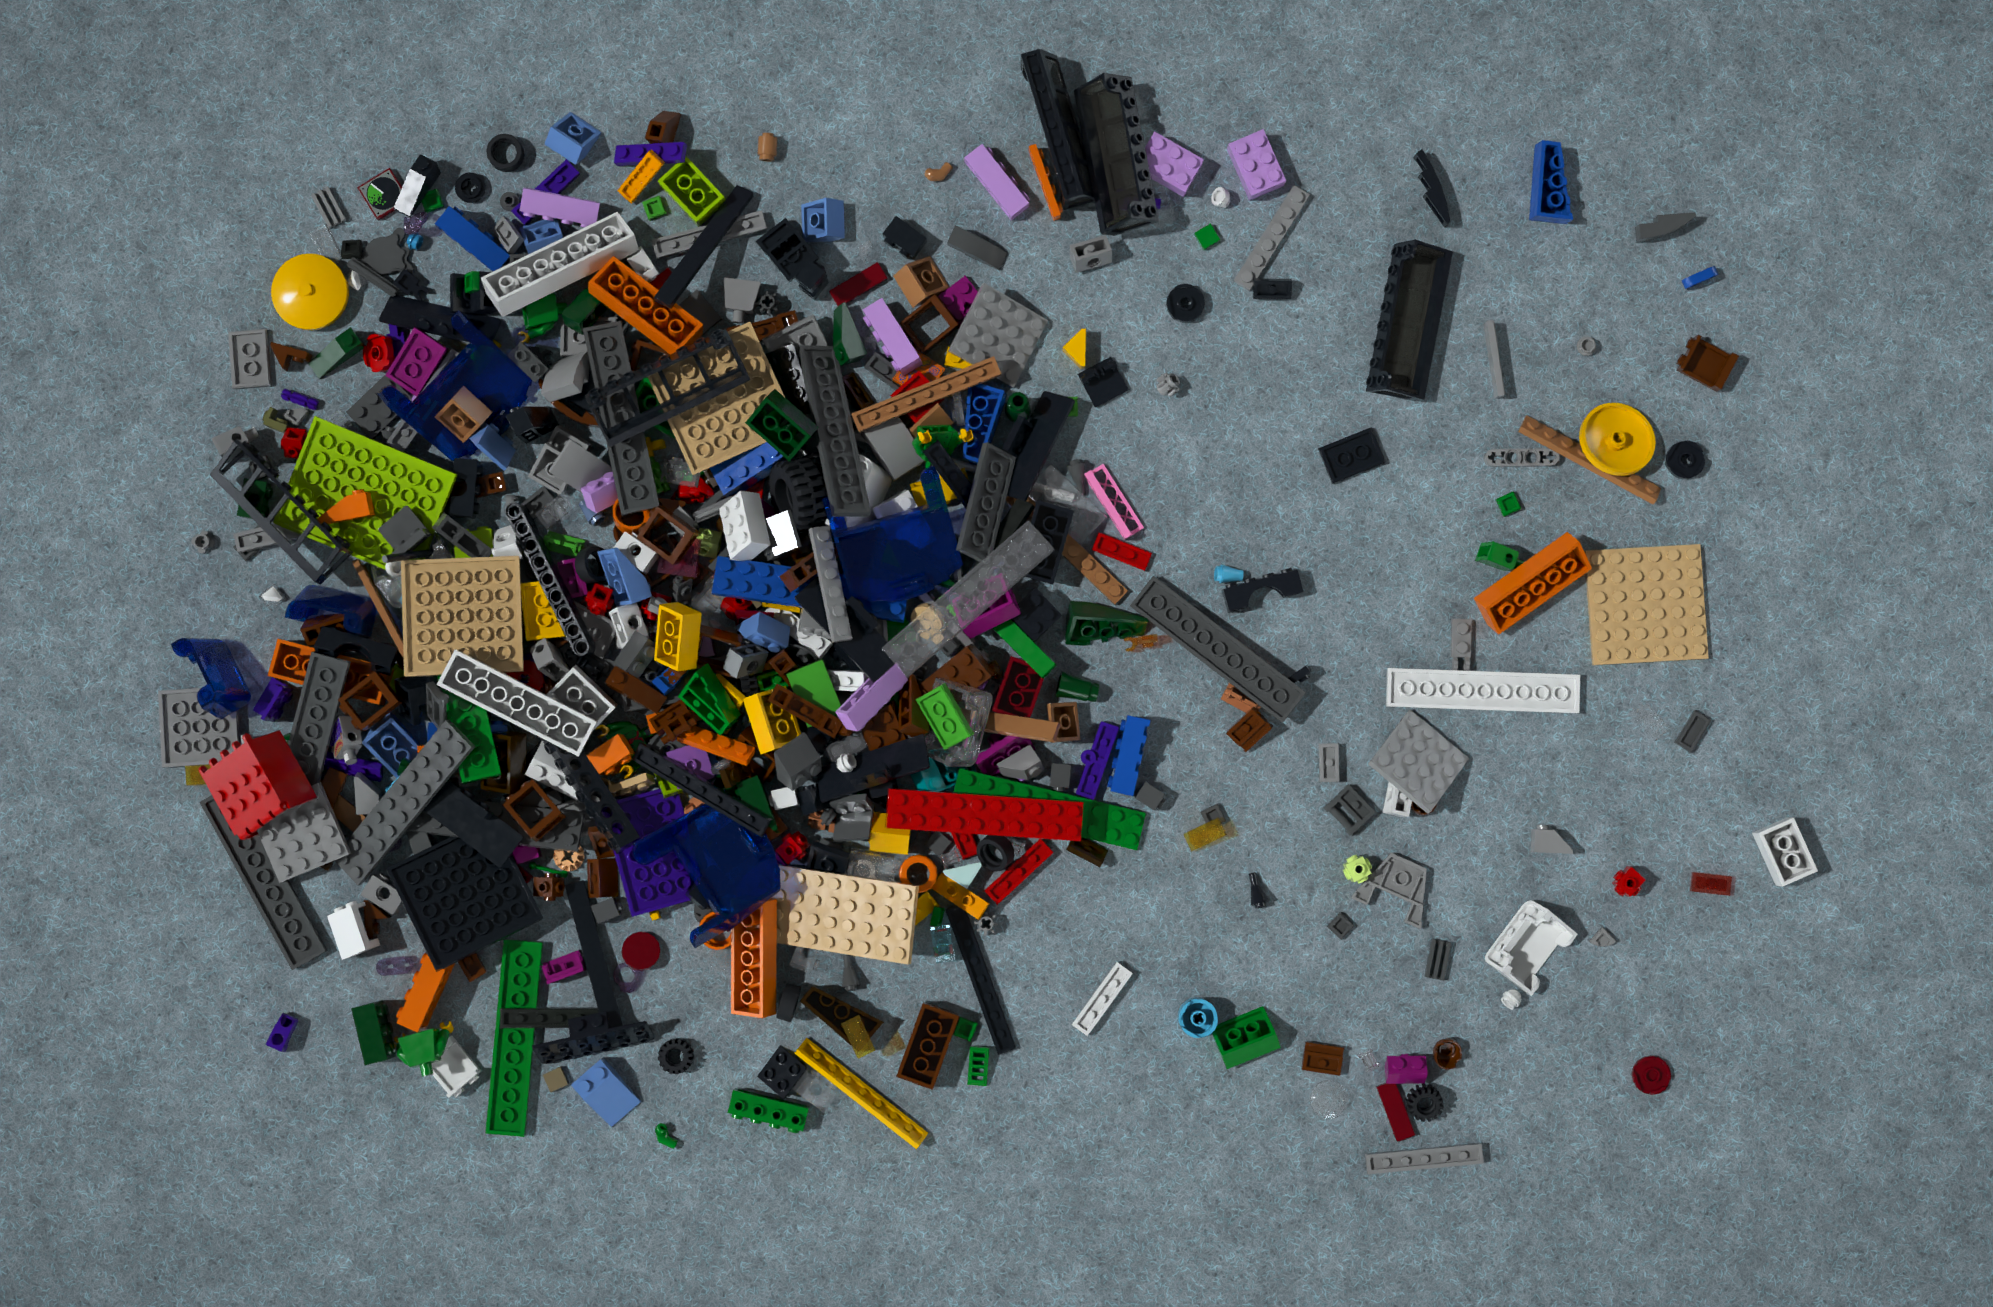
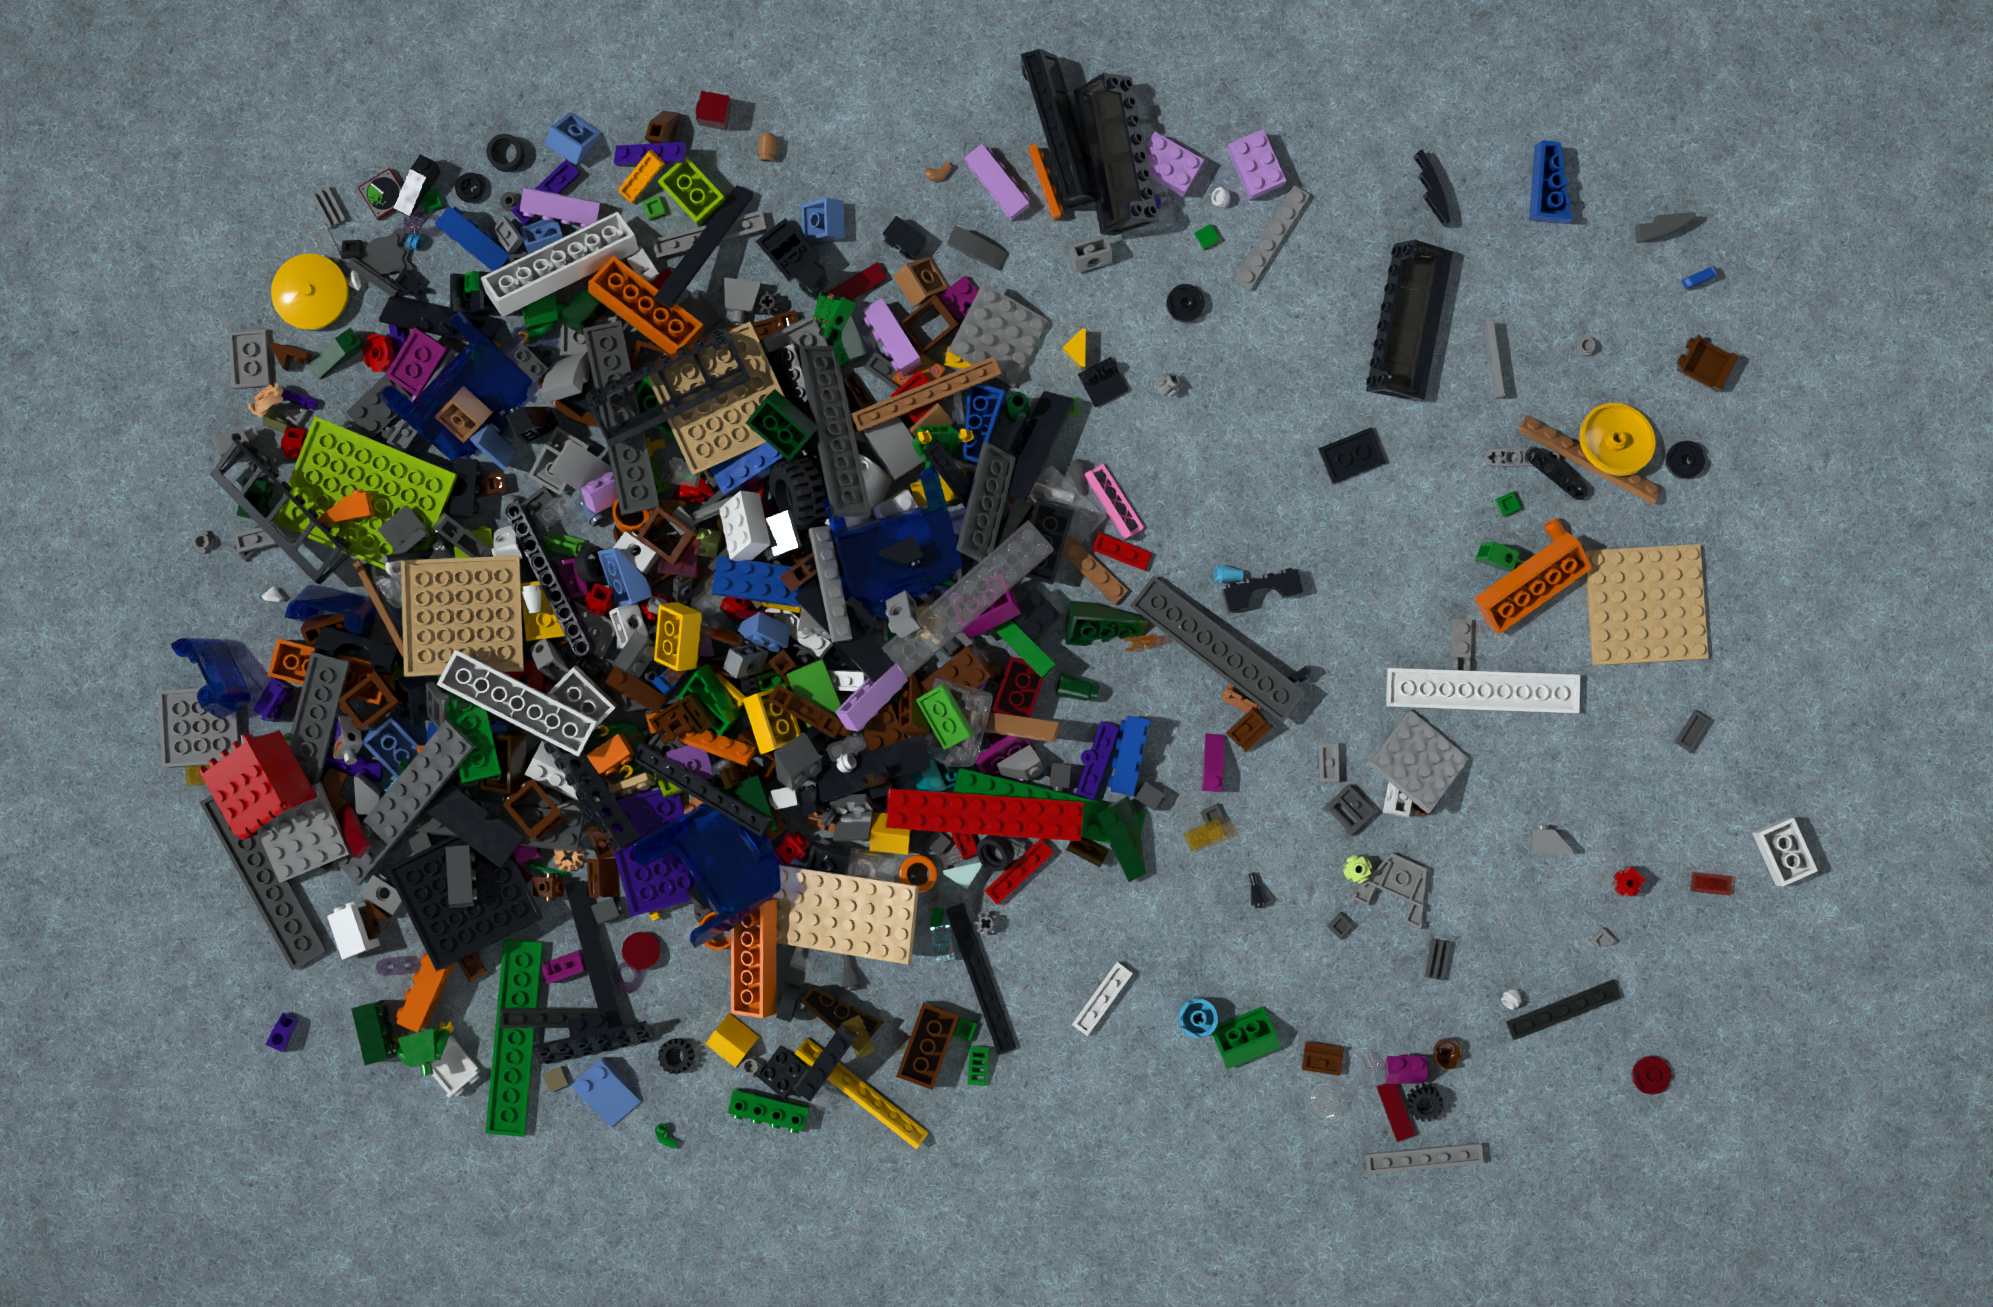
(265, 399): none -> light nougat plate
(353, 831): none -> dark red tile
(460, 876): none -> dark grey brick
(532, 597): none -> white cone
(696, 712): none -> dark brown plate
(713, 110): none -> dark red head
(732, 1040): none -> yellow slope
(745, 1065): none -> light grey plate
(826, 1062): none -> black arch
(832, 313): none -> green torso
(902, 614): none -> light grey brick
(903, 553): none -> black slope
(925, 906): yellow hinge -> none
(960, 896): light orange plate -> none
(1067, 716): medium nougat slope -> none
(1122, 832): none -> dark green wedge
(1213, 763): none -> magenta slope
(1272, 288): black plate -> none
(1528, 944): white windscreen -> none
(1554, 528): none -> orange cone
(1556, 473): none -> black beam
(1563, 1009): none -> pearl dark grey tile

